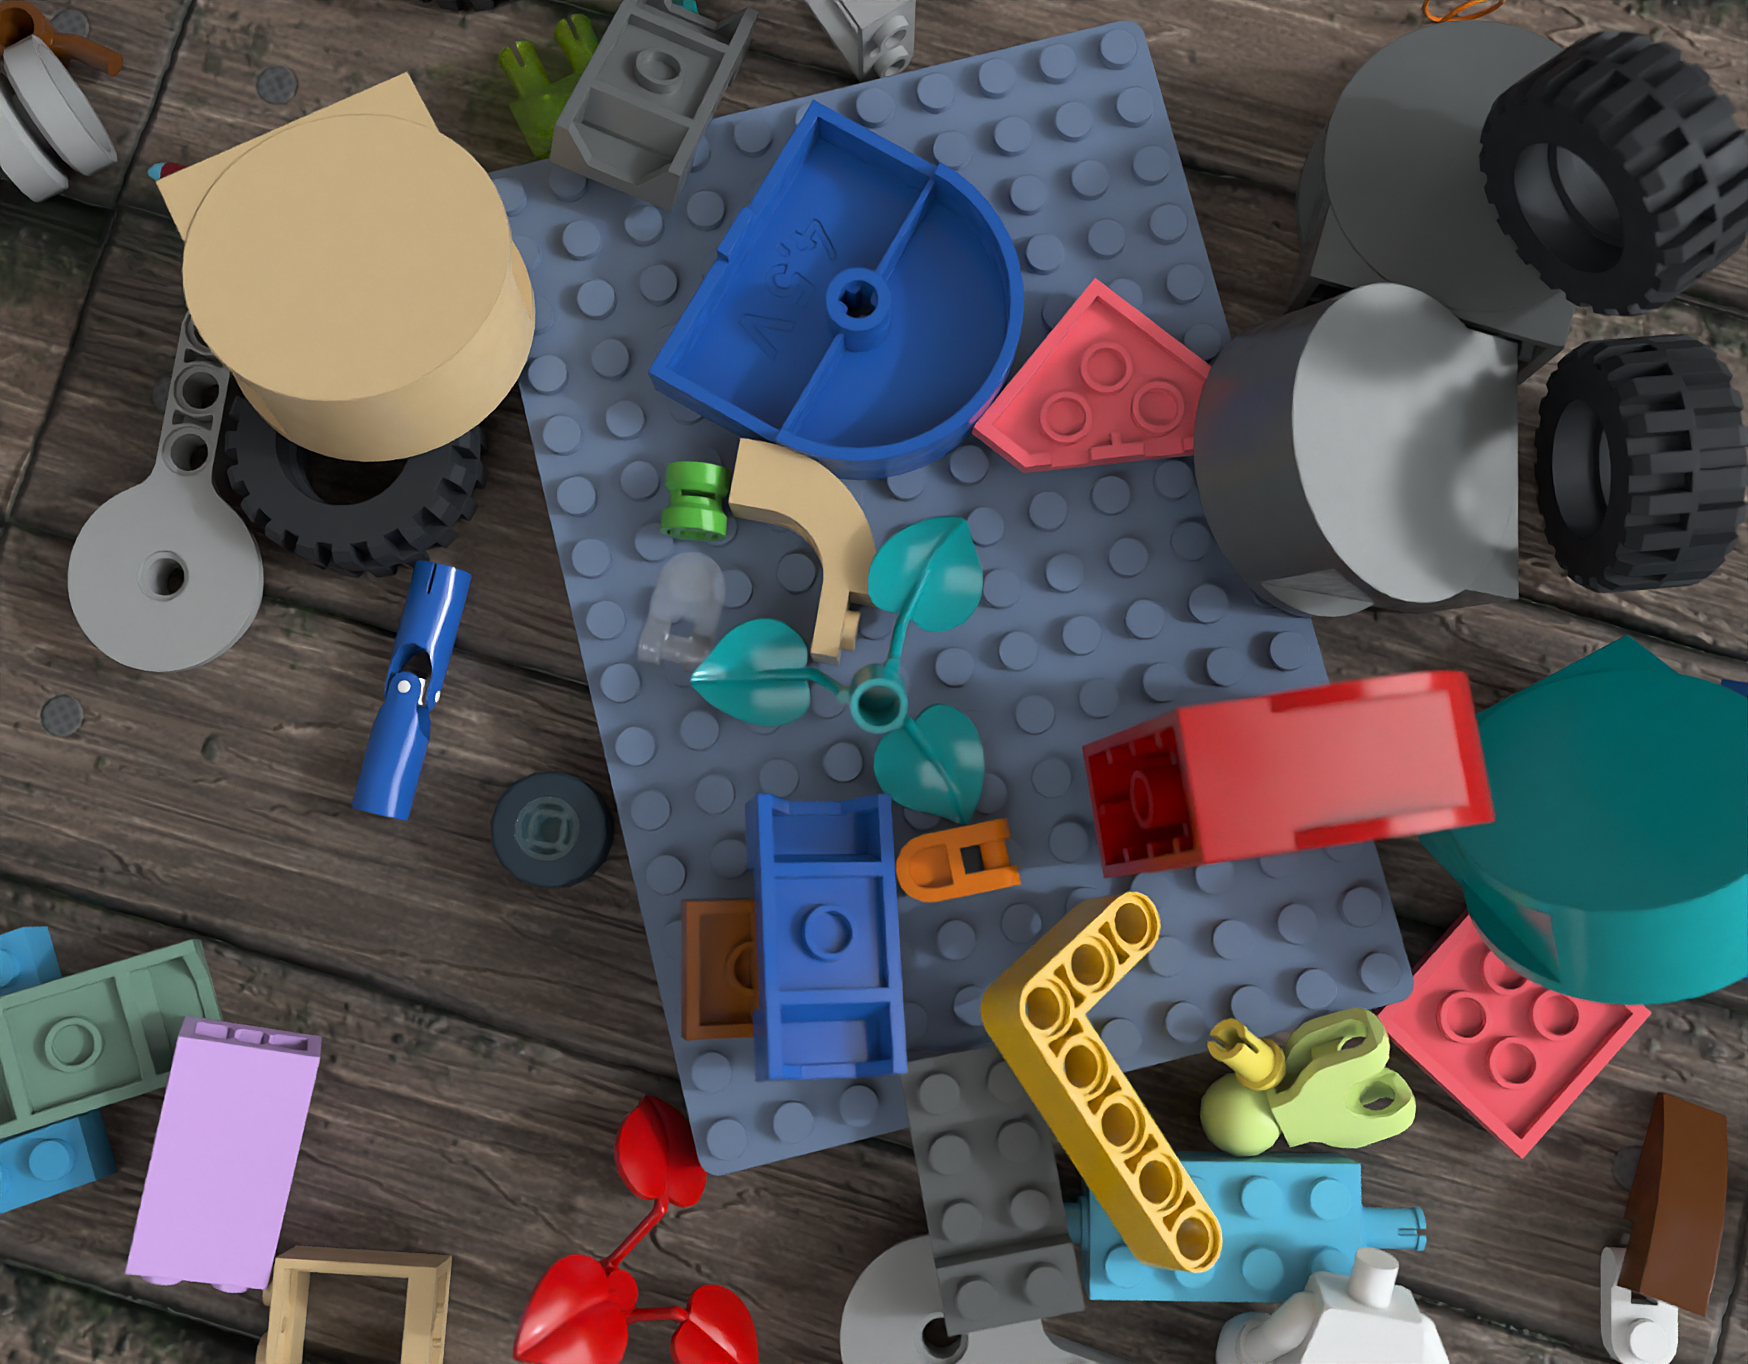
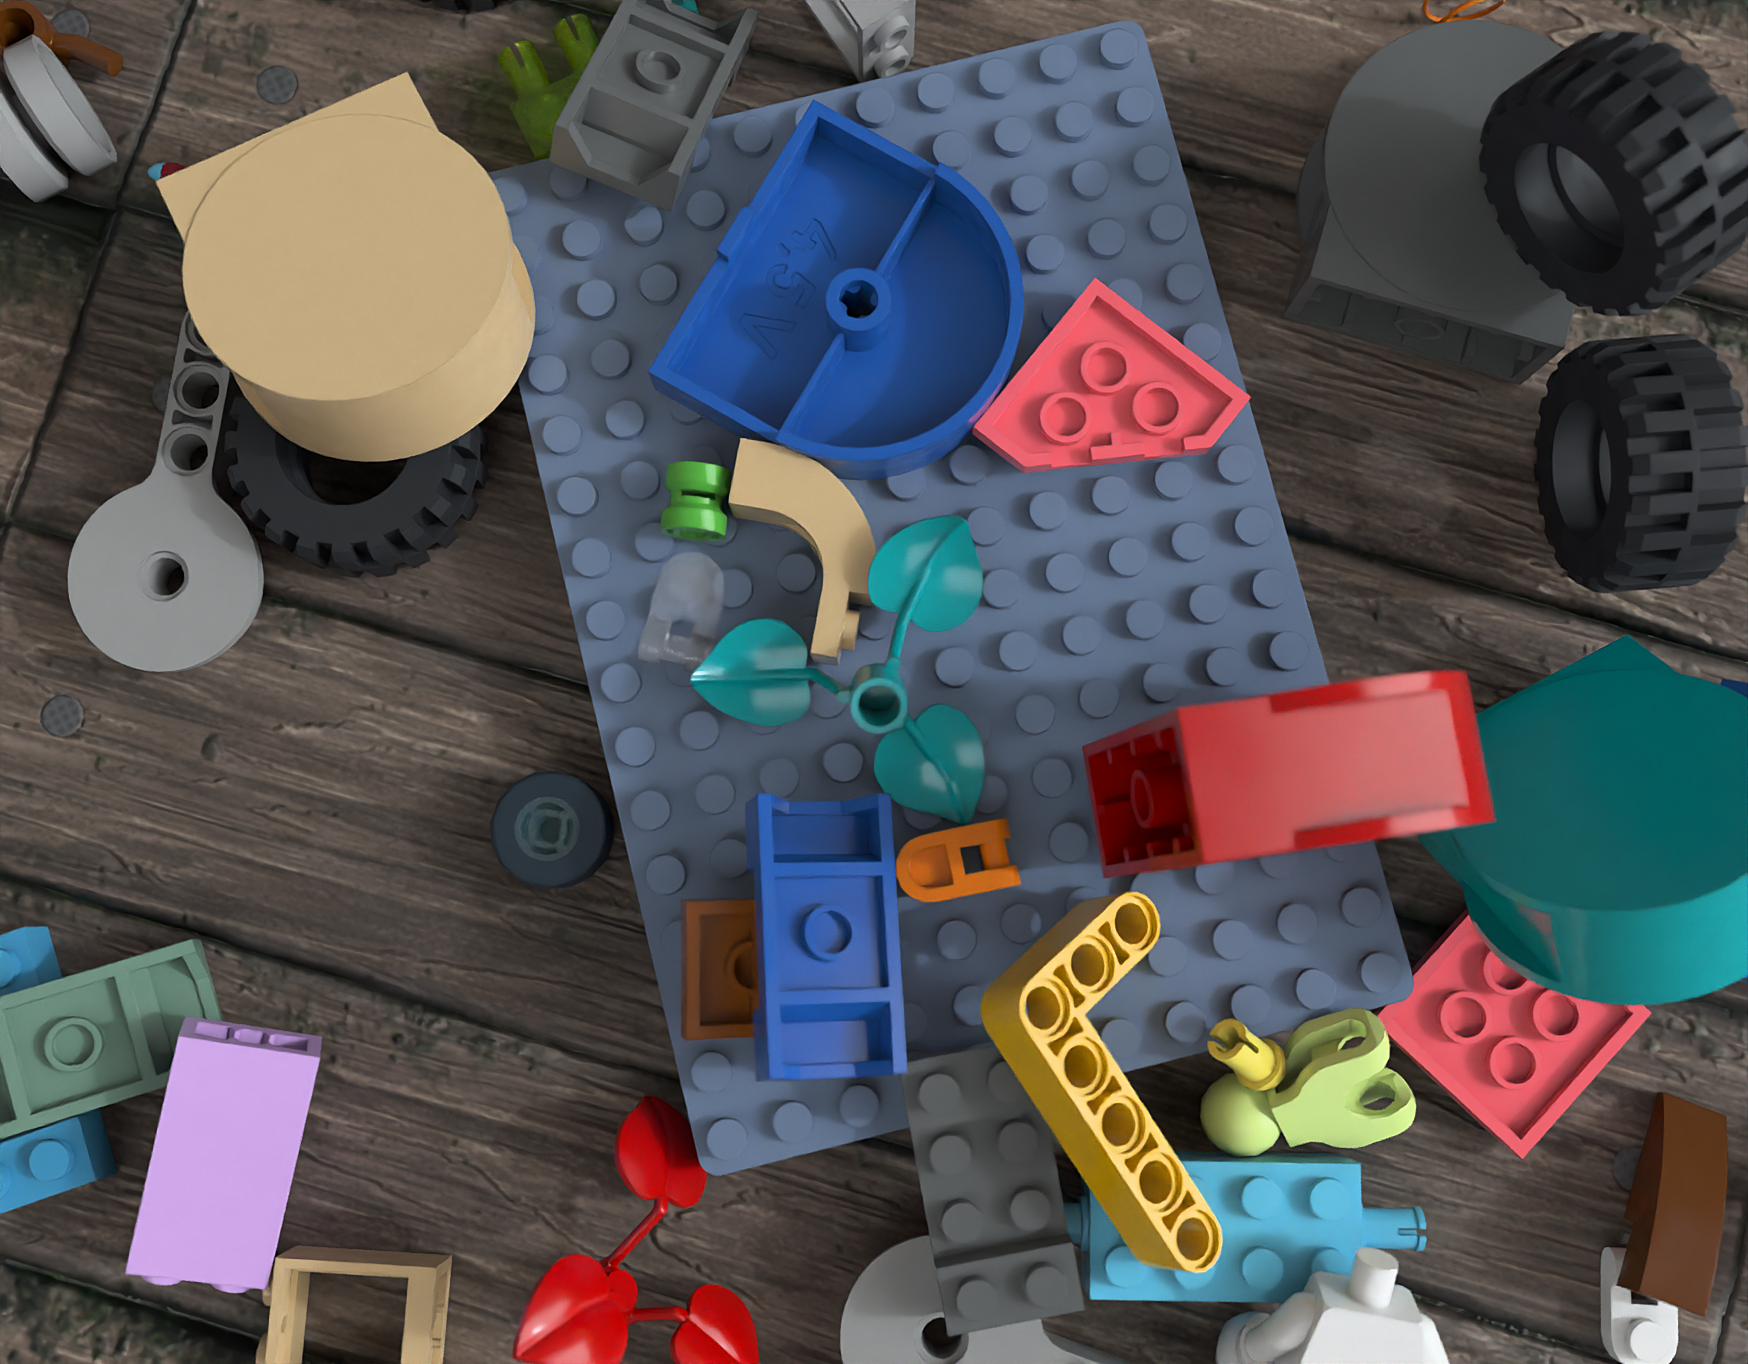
(403, 722): blue piece -> none
(1364, 457): dark grey brick -> none

